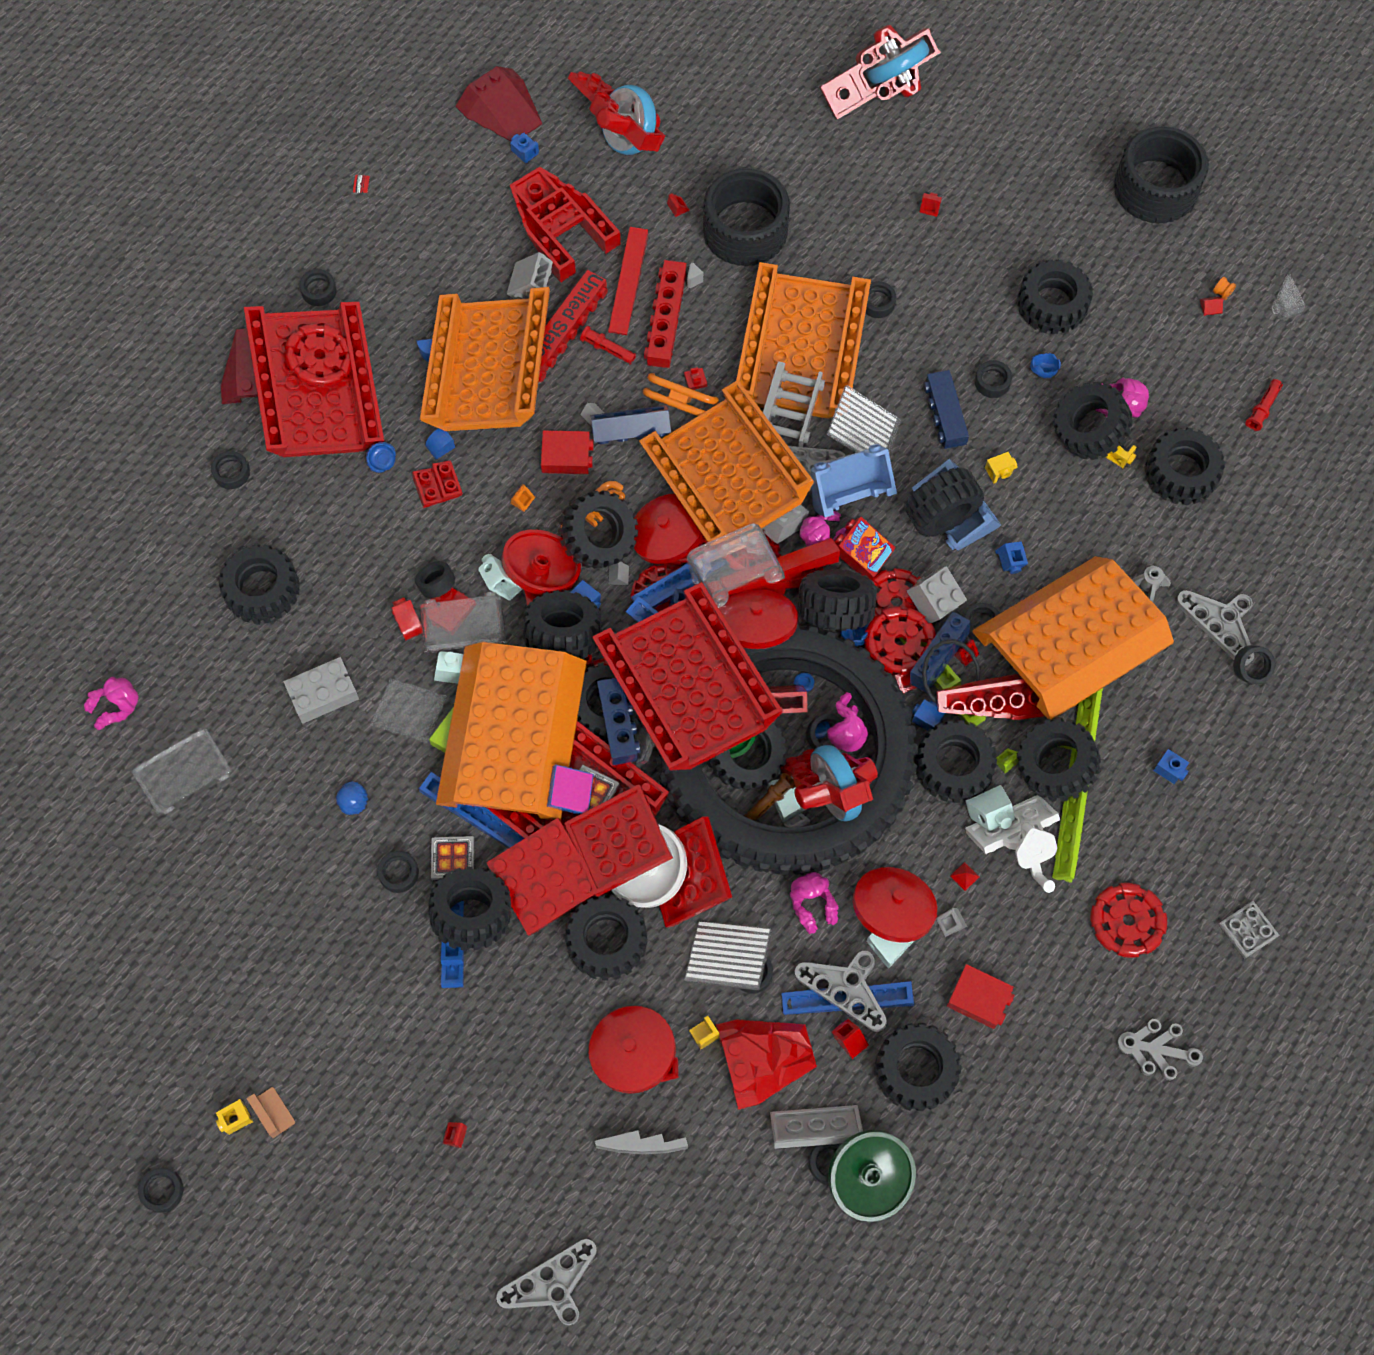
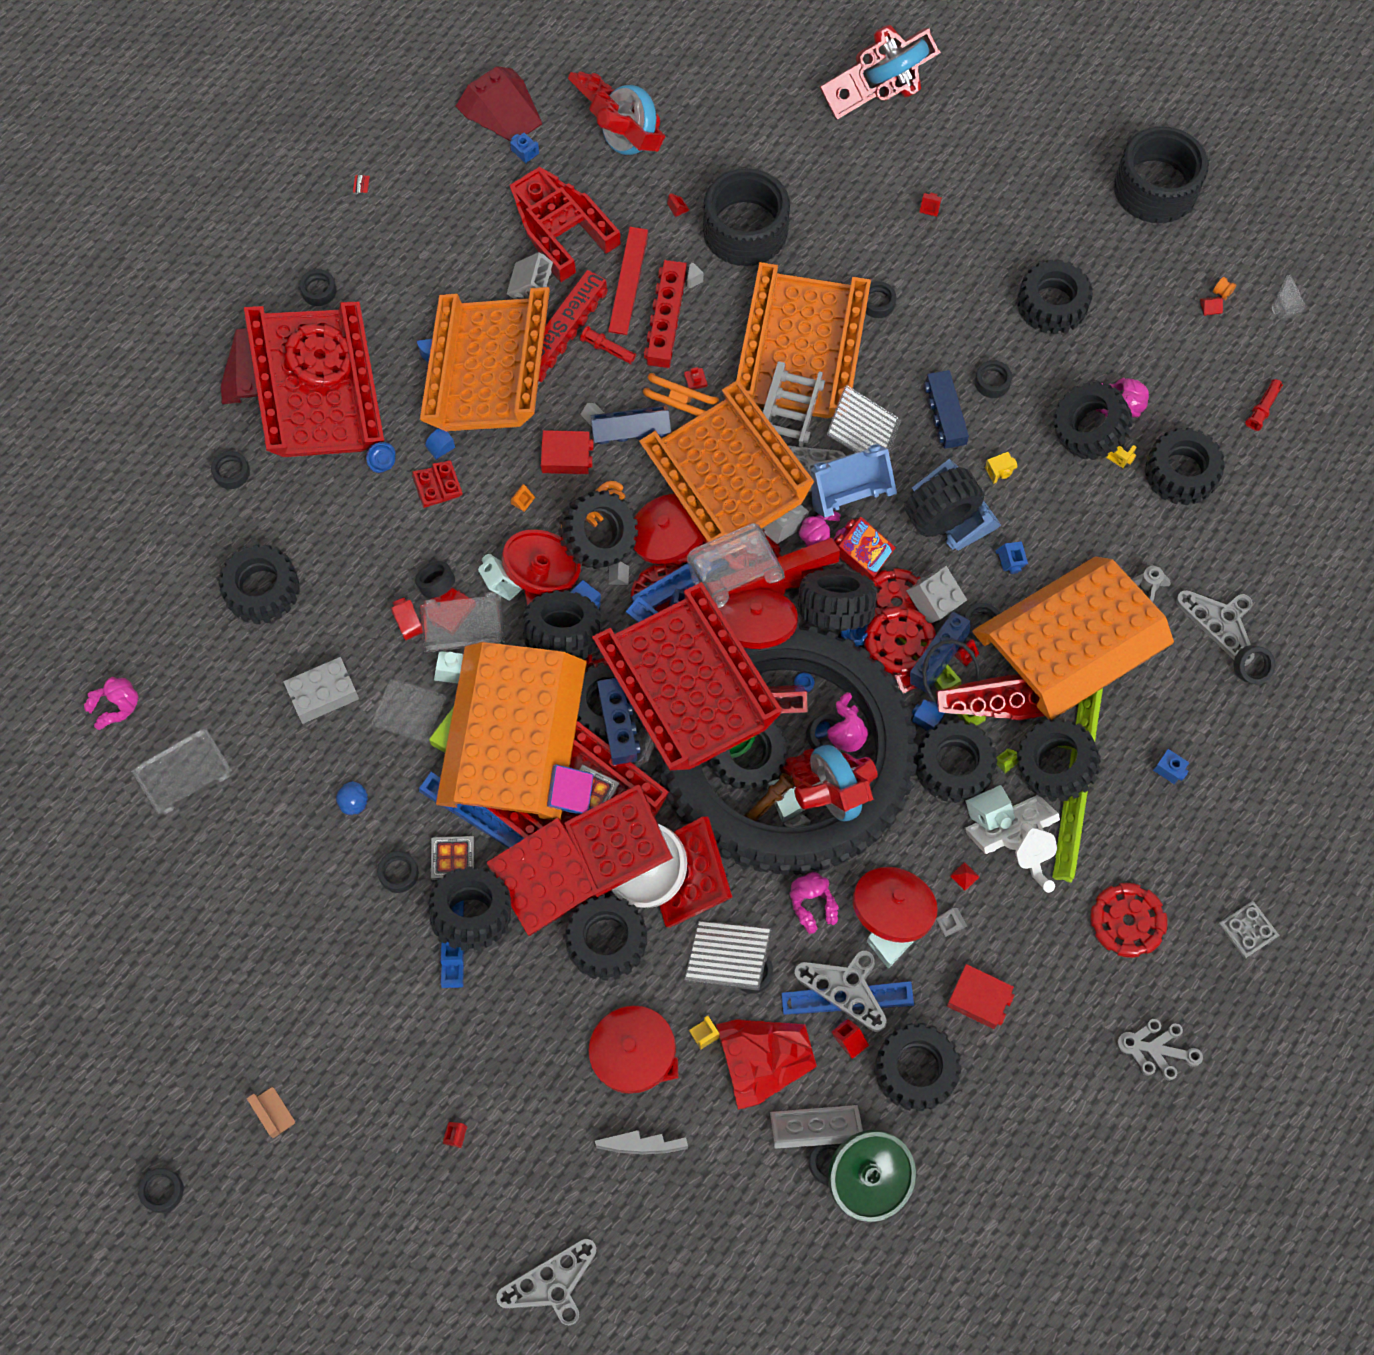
(235, 1109): yellow brick -> none
(1045, 365): blue hair -> none

